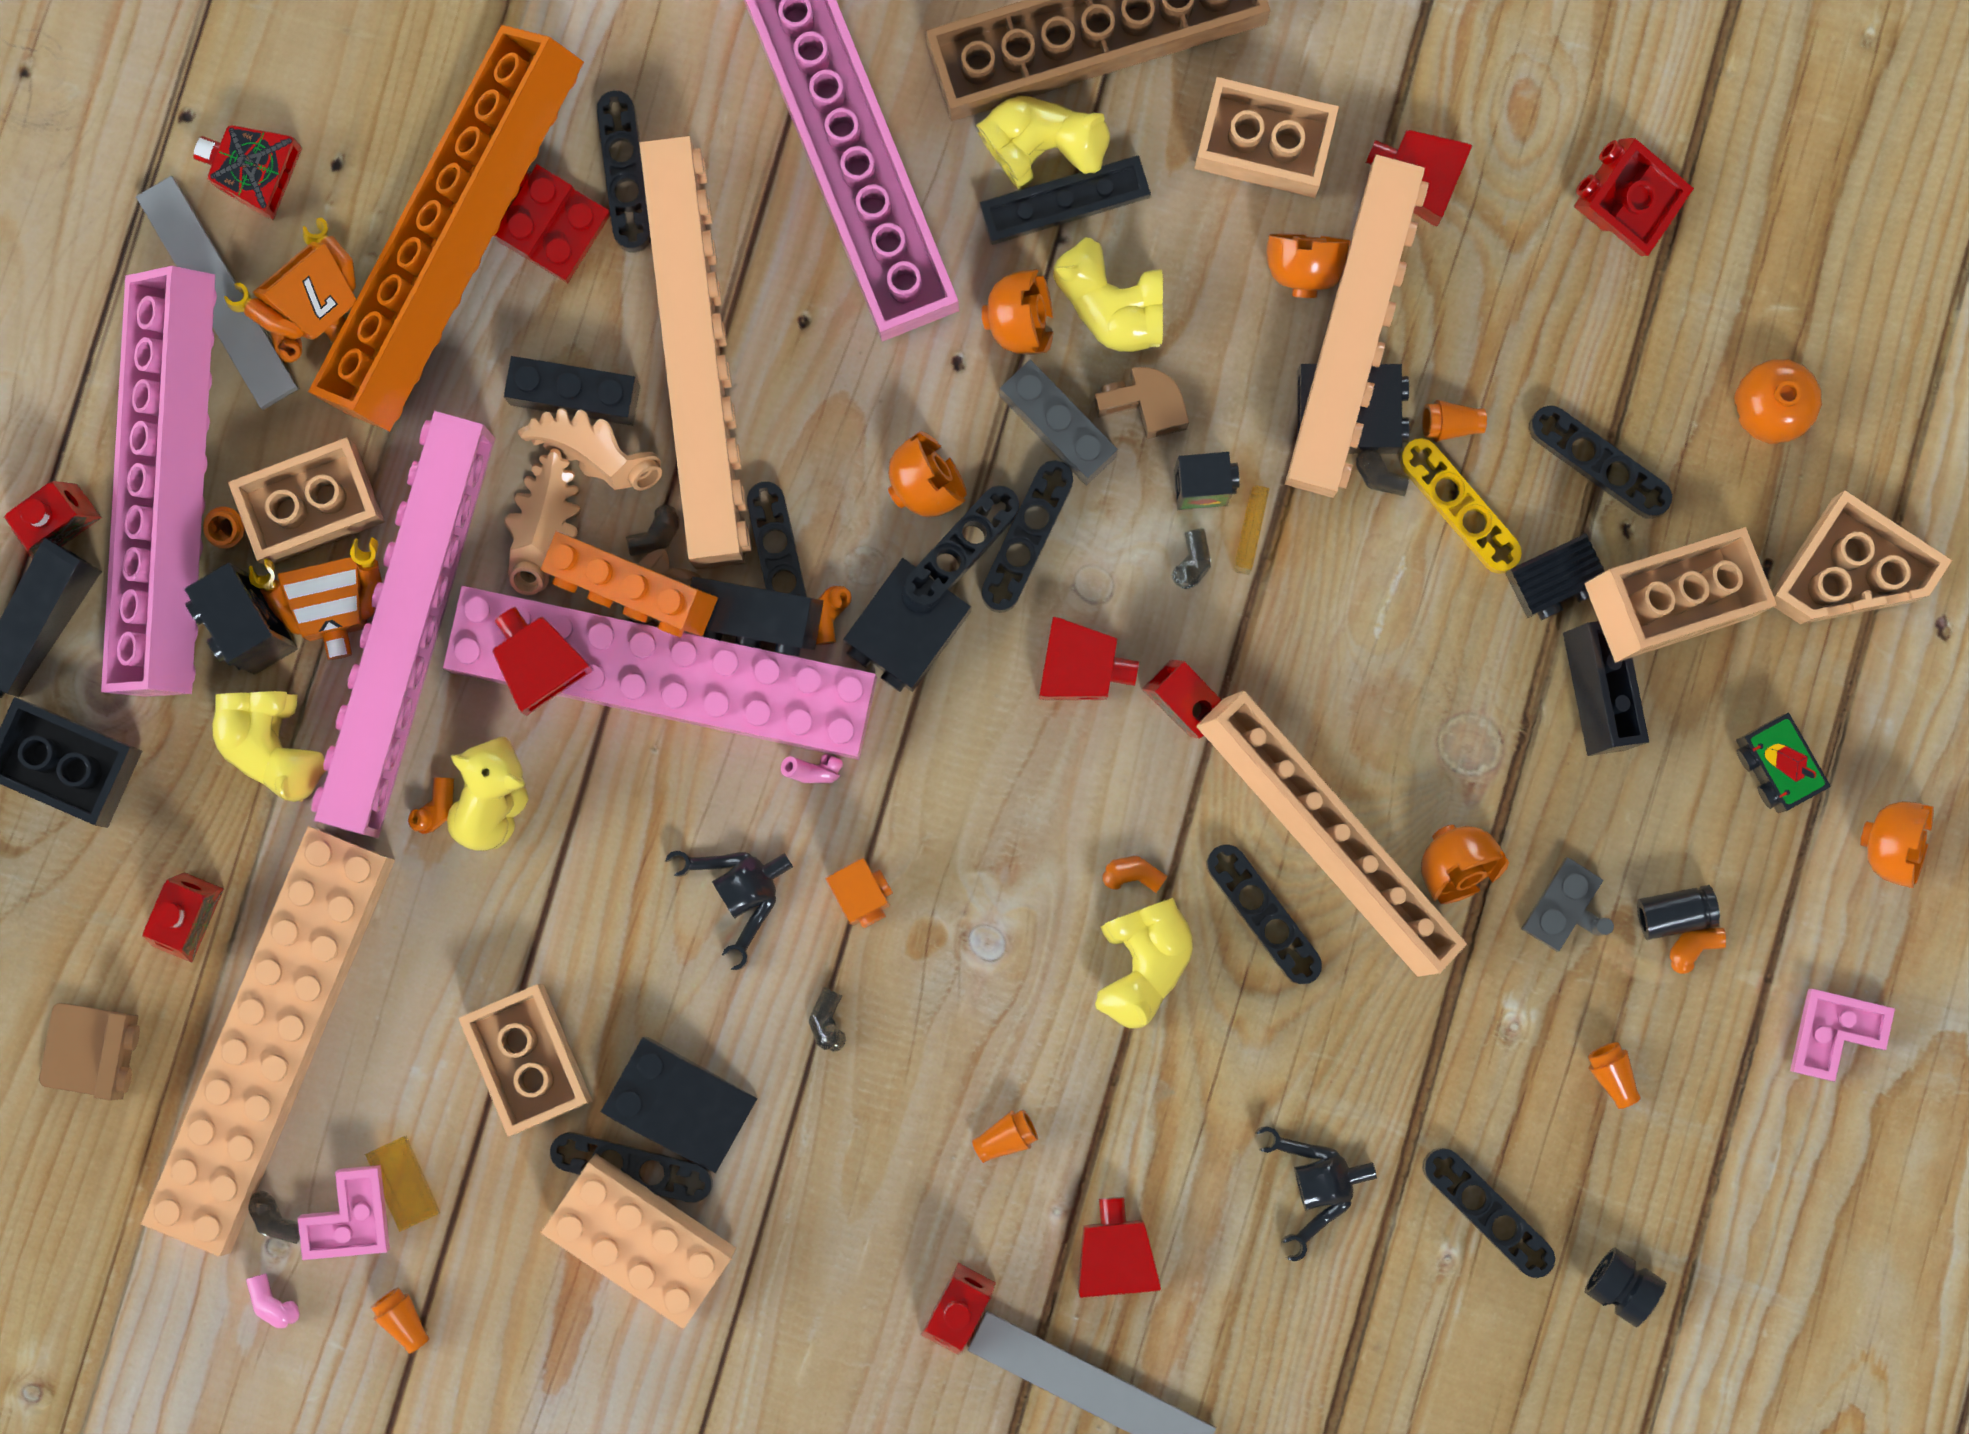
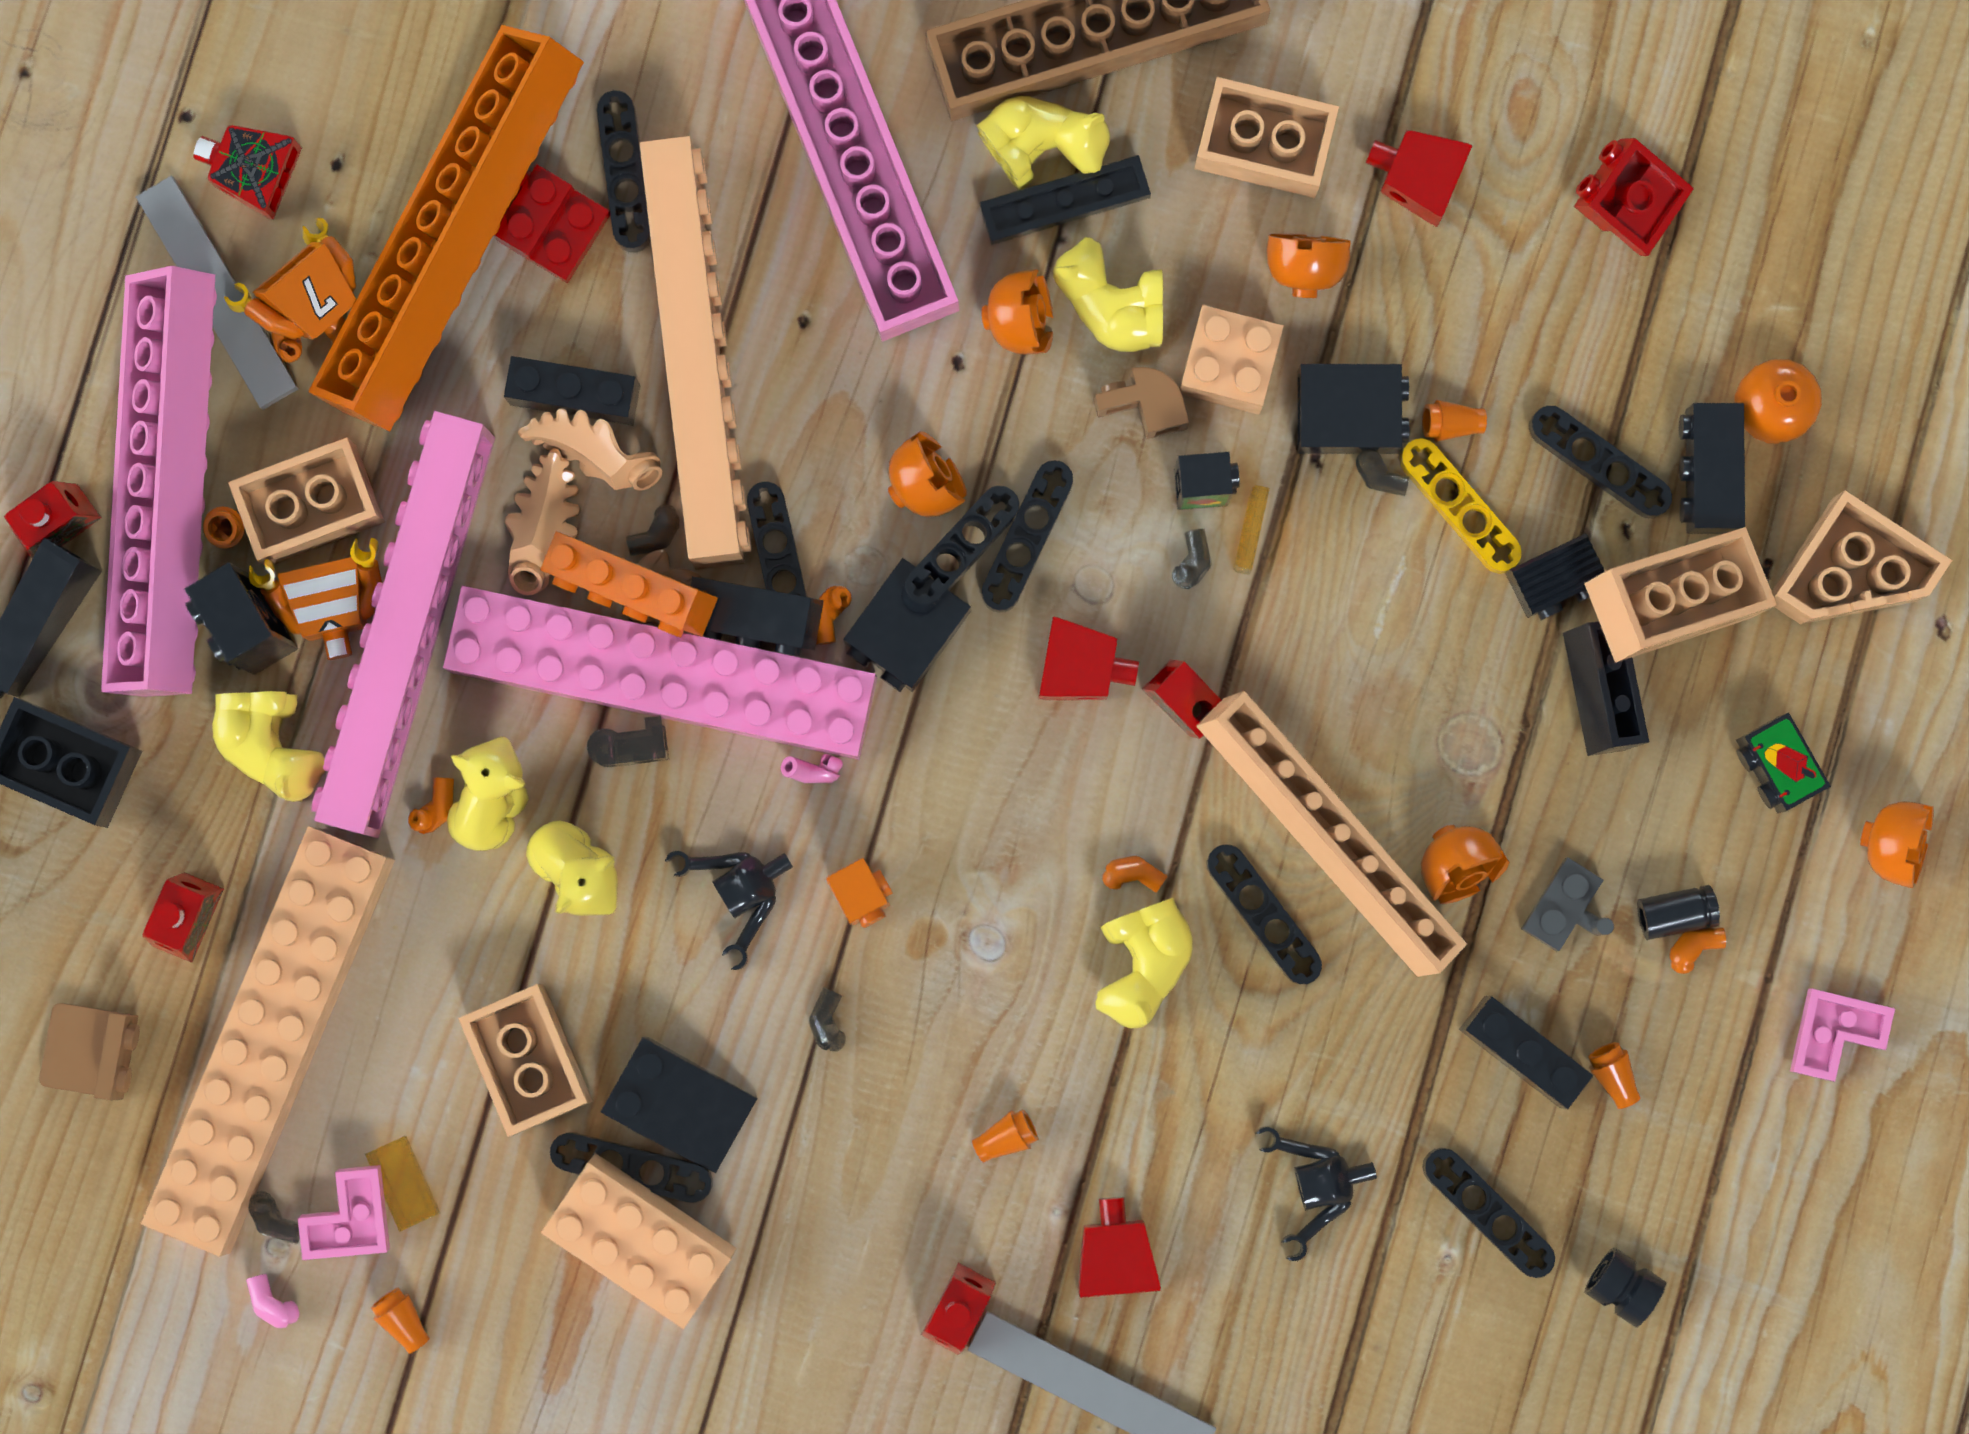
(536, 660): red torso -> none
(580, 872): none -> light yellow animal
(630, 747): none -> clear smoke leg
(1058, 422): dark grey brick -> none
(1231, 359): none -> light nougat brick
(1355, 327): light nougat brick -> none
(1526, 1052): none -> black brick
(1713, 468): none -> black brick

